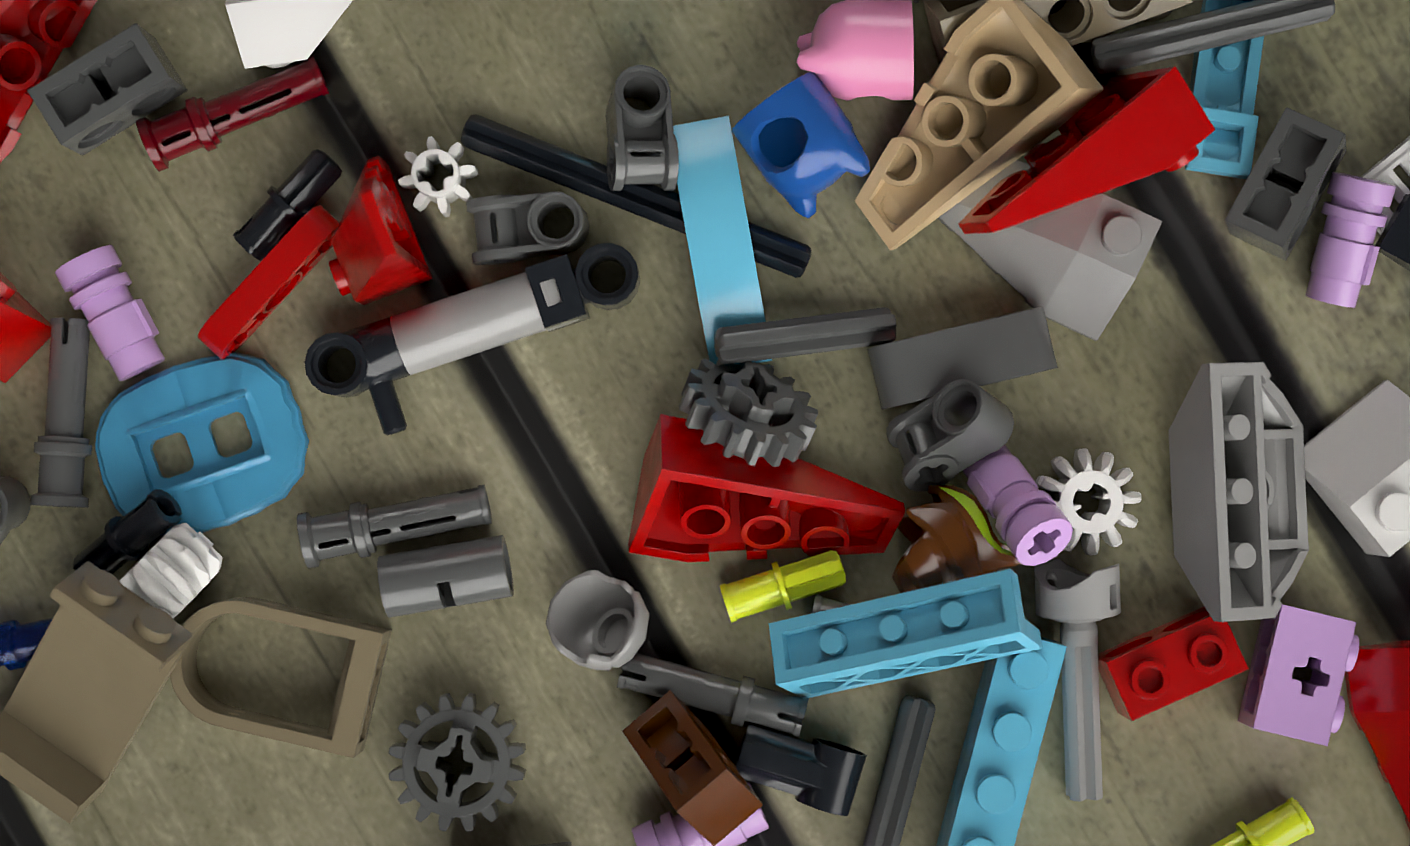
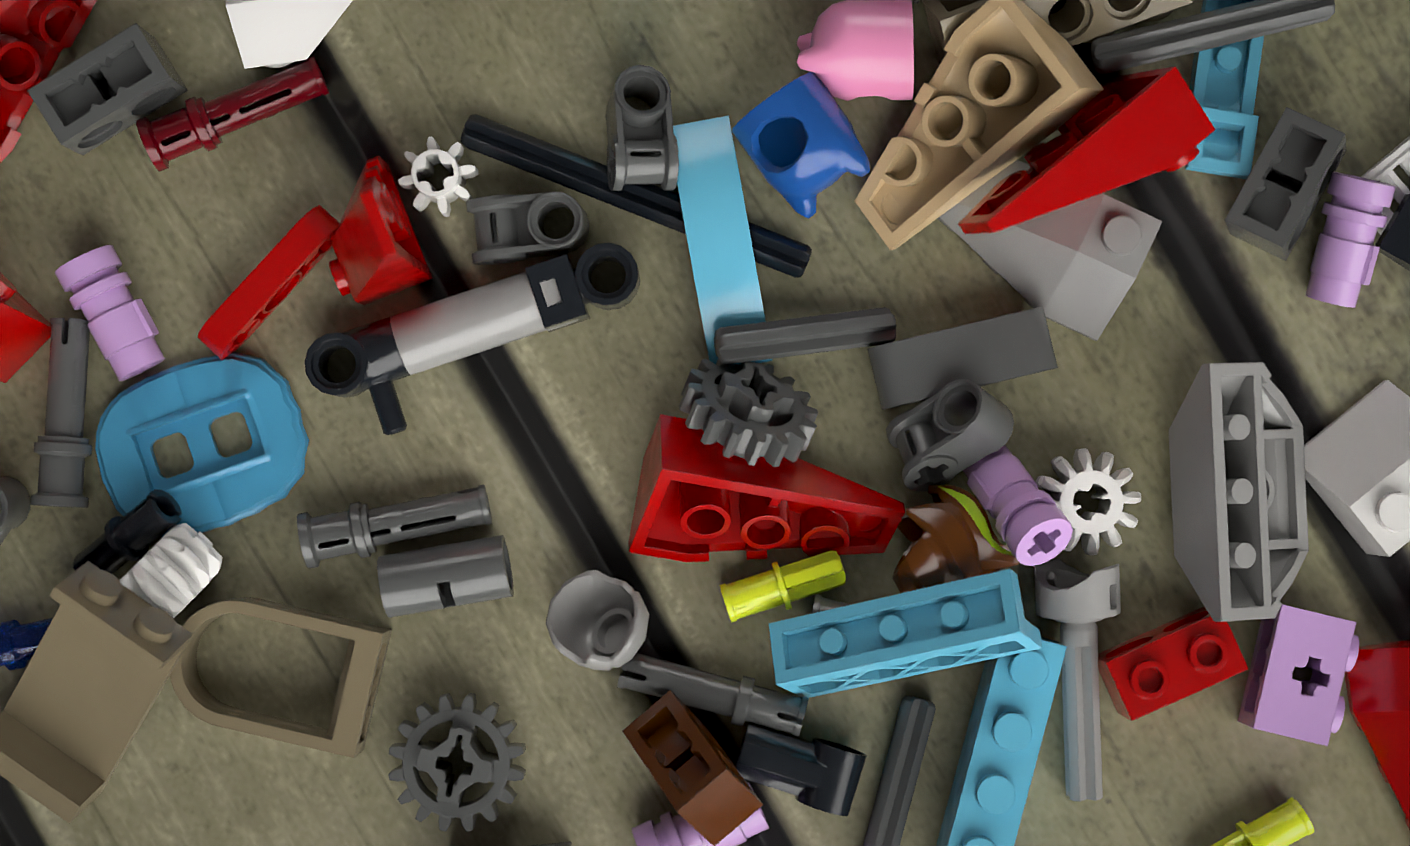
(288, 204): black axle -> none

